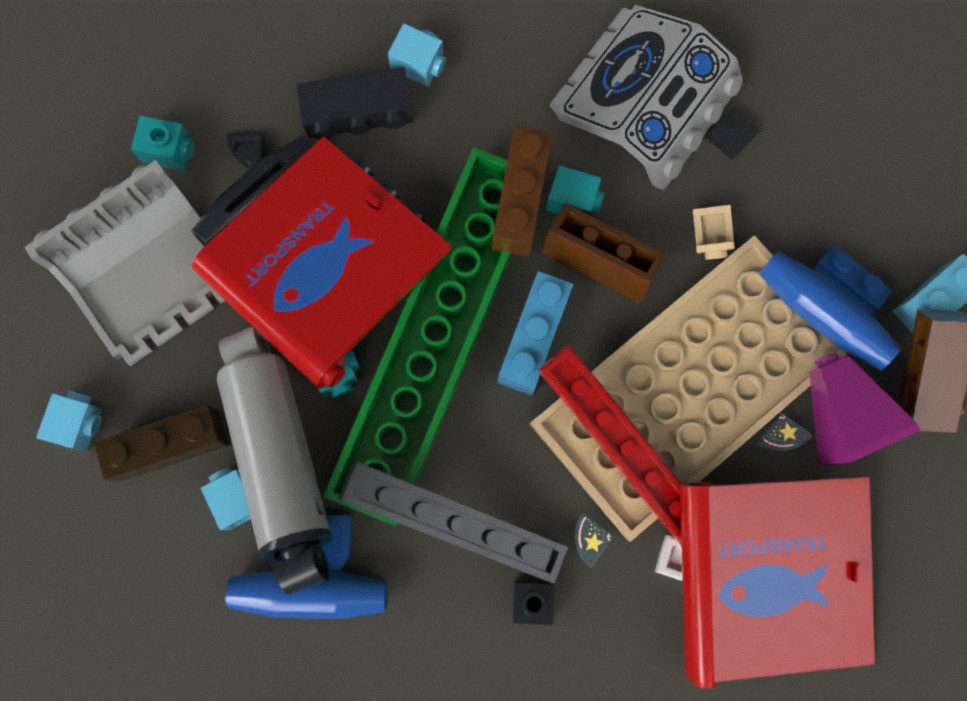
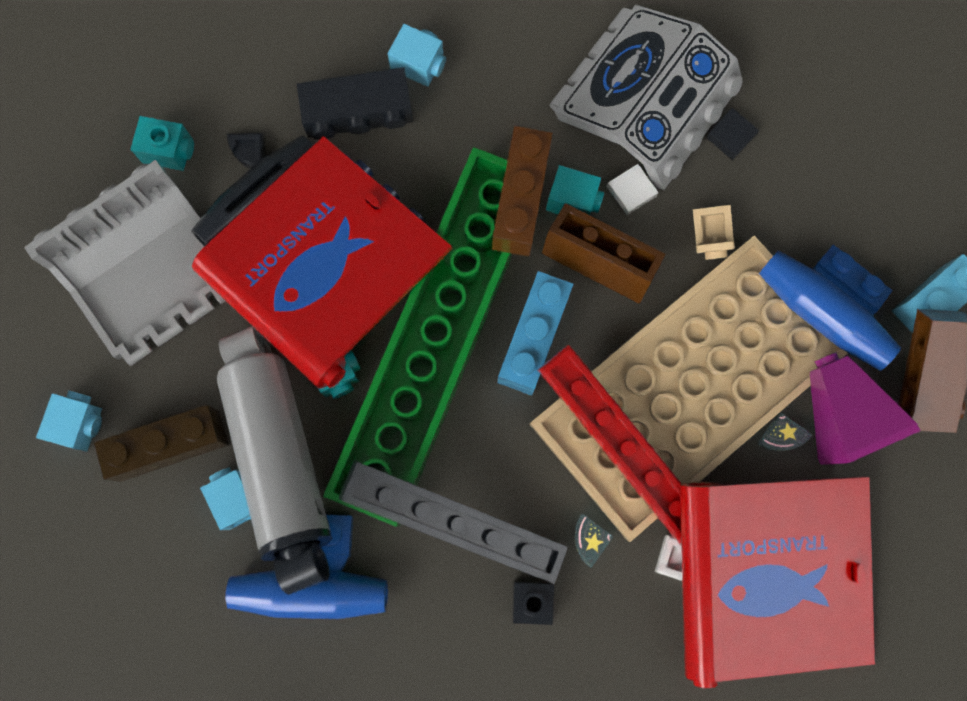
(632, 189): none -> white tile

